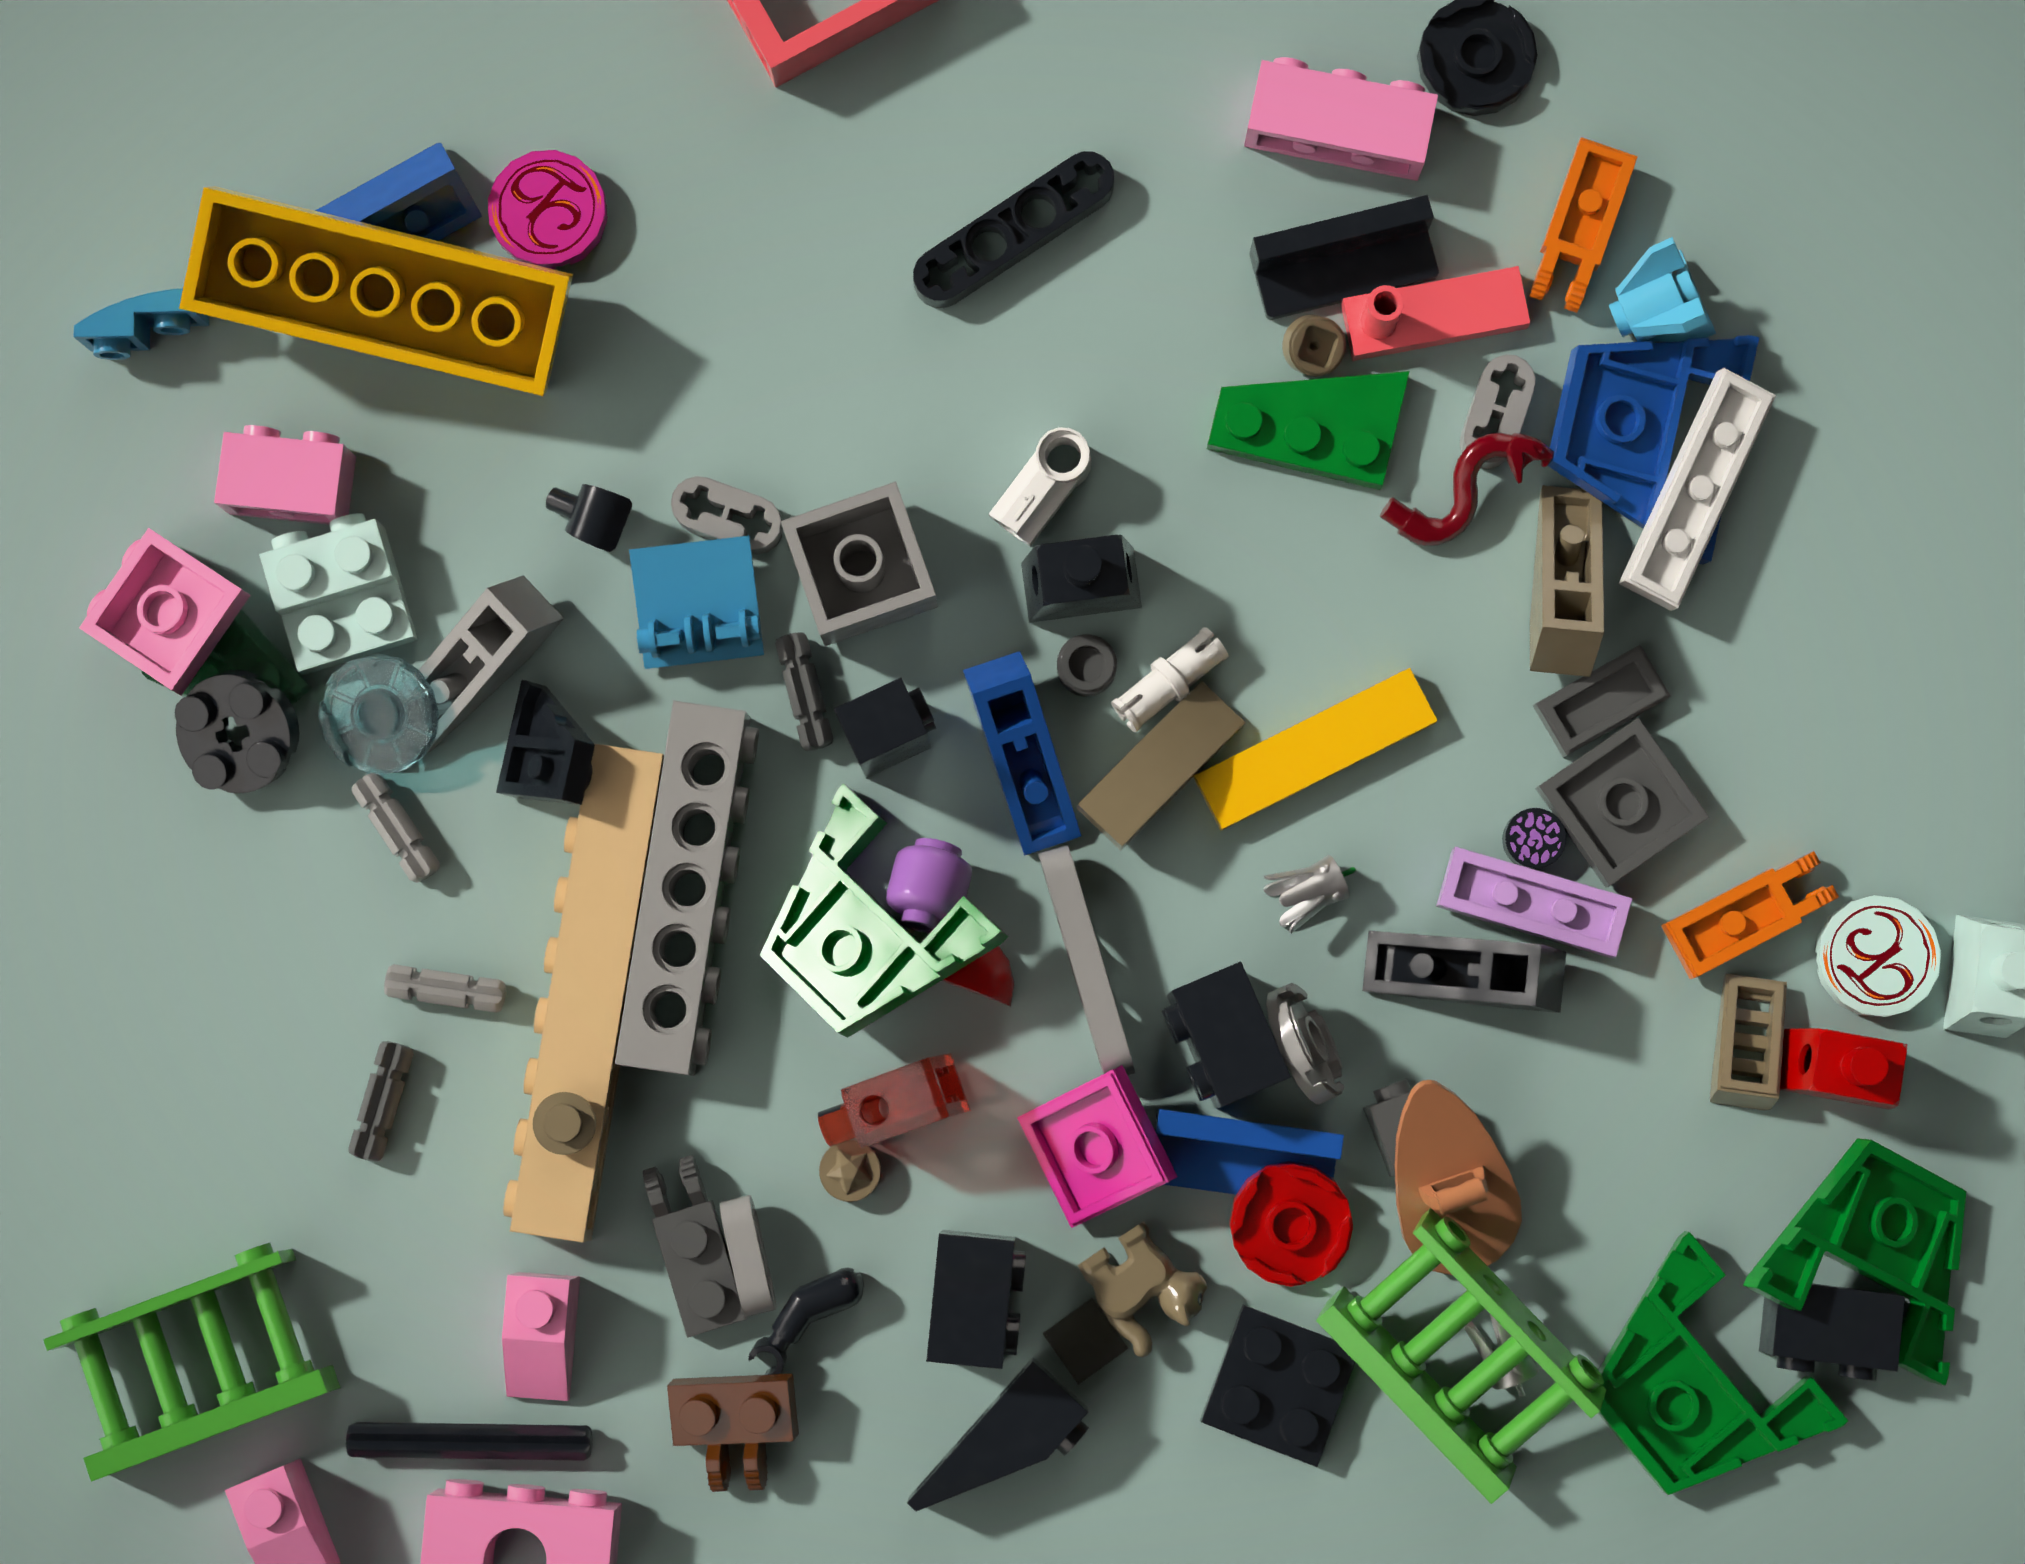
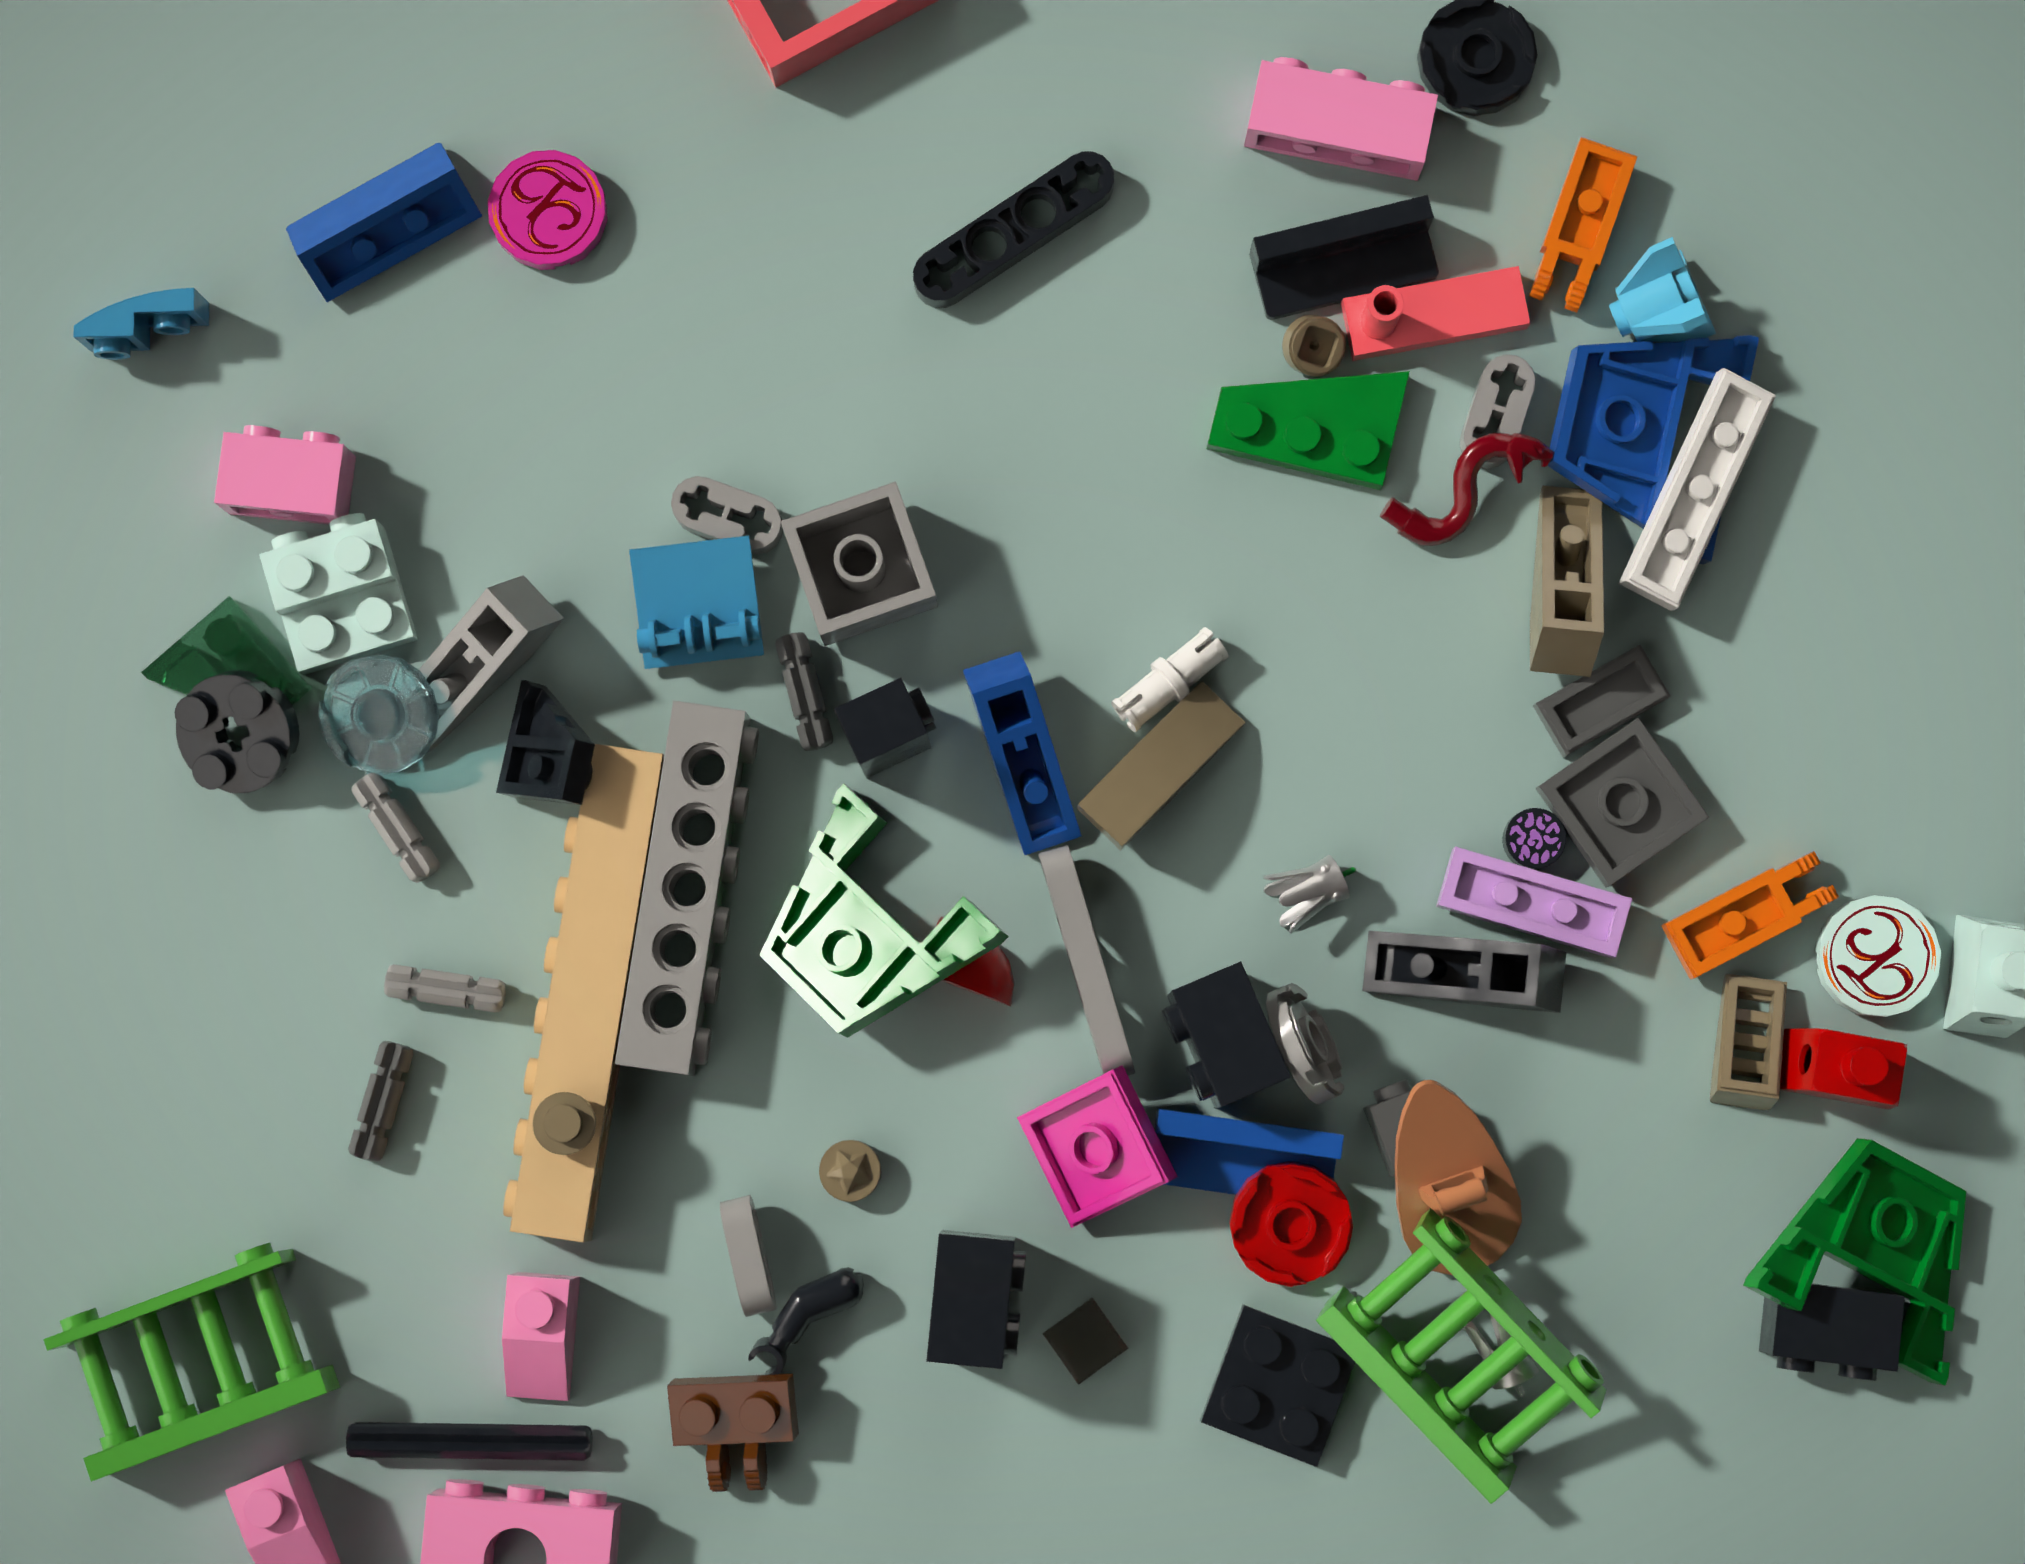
(164, 611): bright pink plate -> none
(375, 290): yellow brick -> none
(593, 515): black piece -> none
(694, 1253): dark grey hinge -> none
(915, 1098): clear red torso -> none
(927, 882): medium lavender head -> none
(1013, 1433): black slope -> none
(1040, 490): white piece -> none
(1080, 578): black torso -> none
(1086, 665): dark grey tile -> none
(1129, 1286): dark tan animal -> none
(1315, 749): yellow tile -> none
(1676, 1402): green wing -> none

